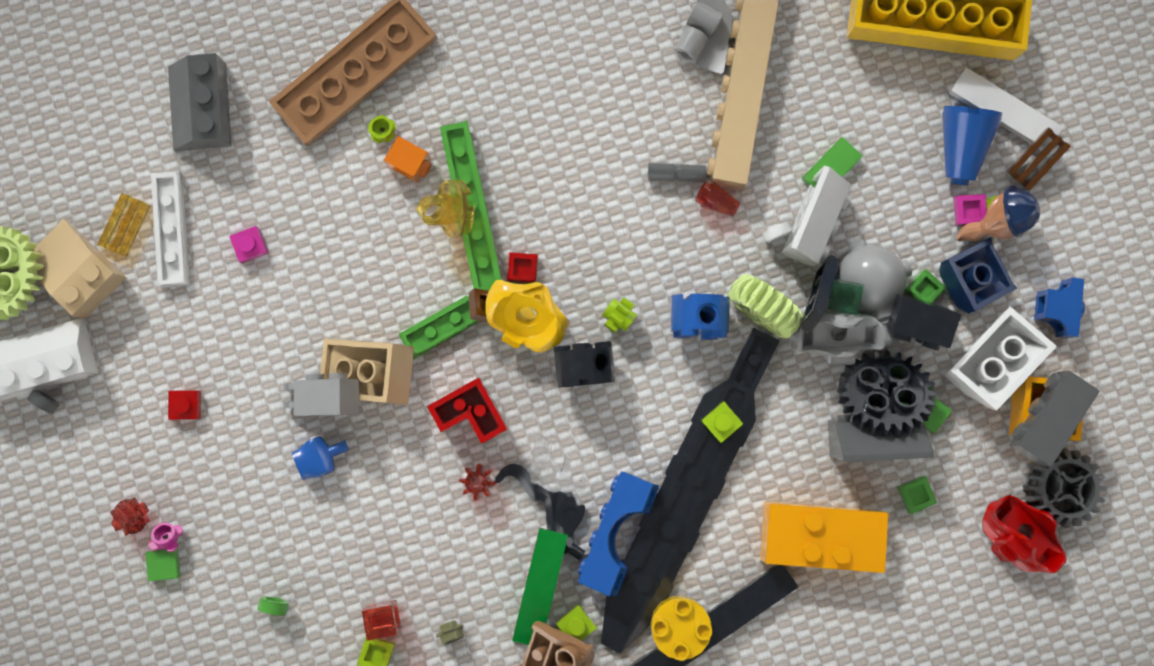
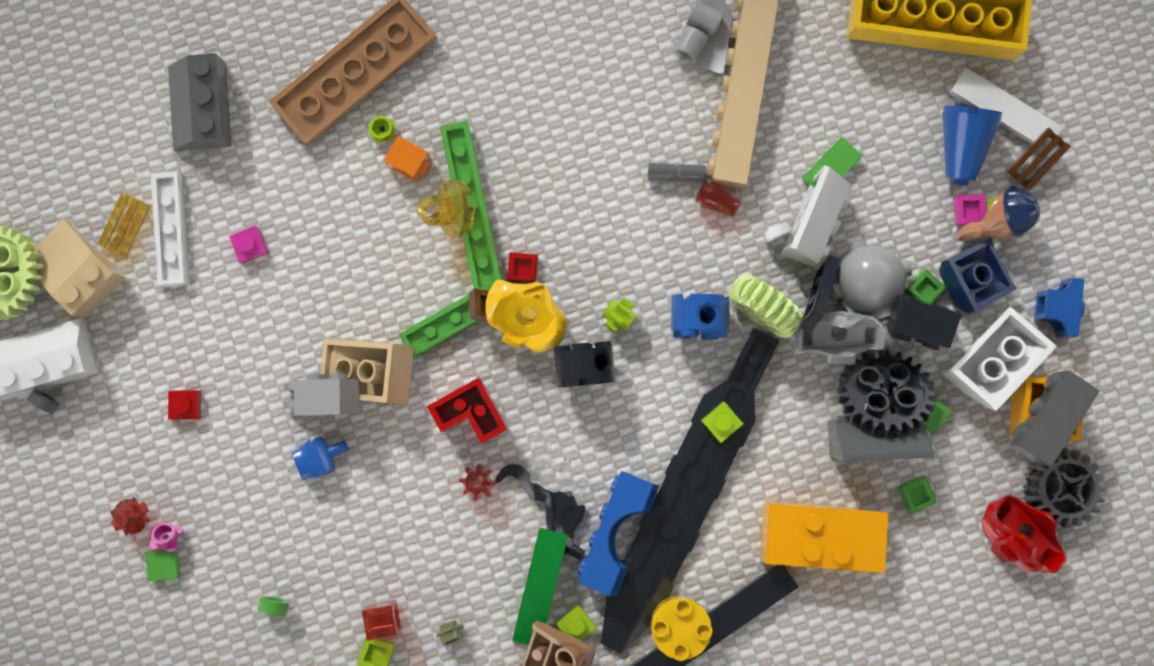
(846, 296): clear green plate -> none

